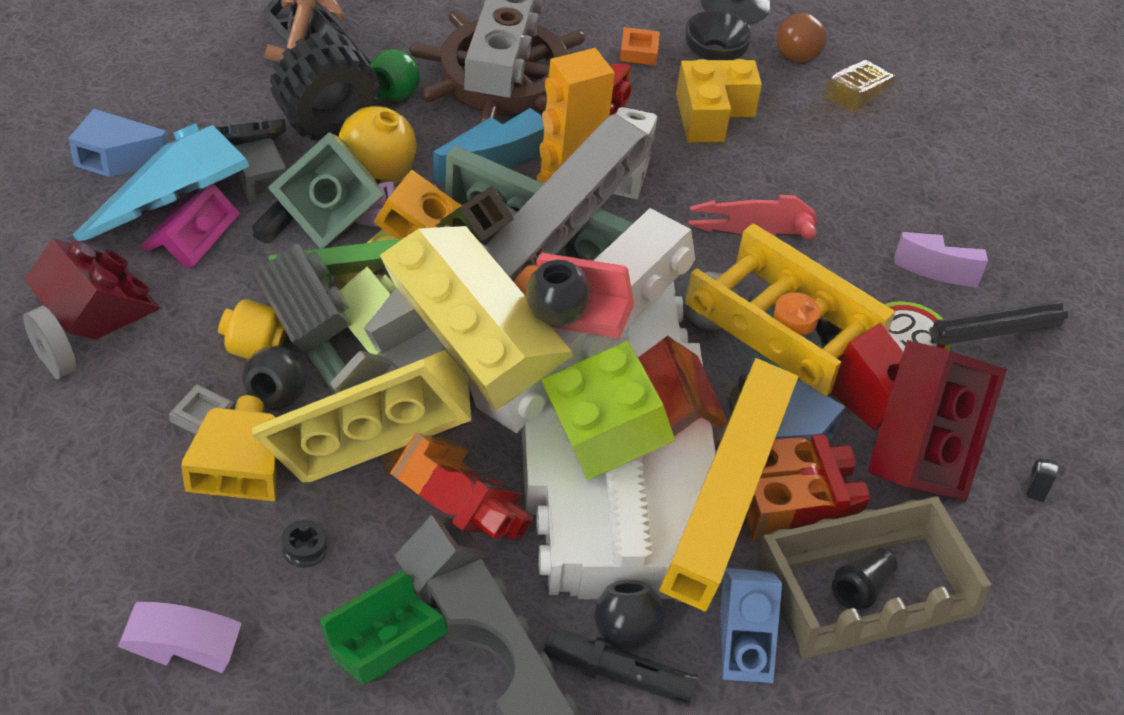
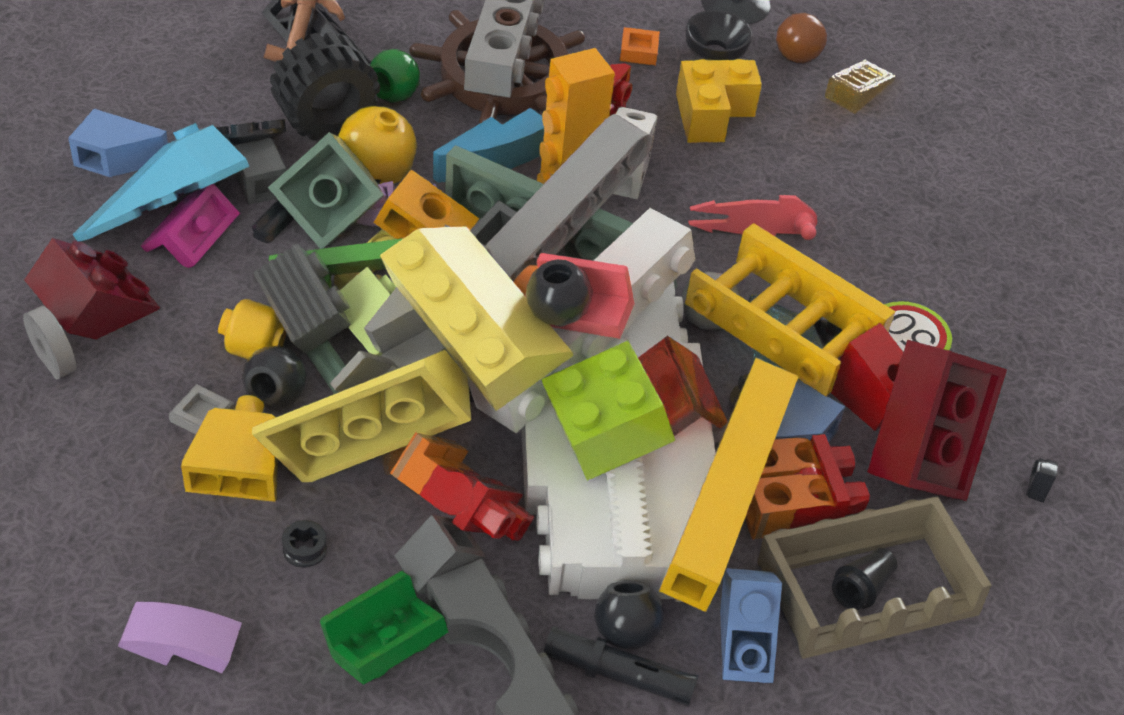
(481, 215): dark brown leg -> none
(797, 312): orange tile -> none
(930, 258): lavender slope -> none
(997, 323): black axle -> none

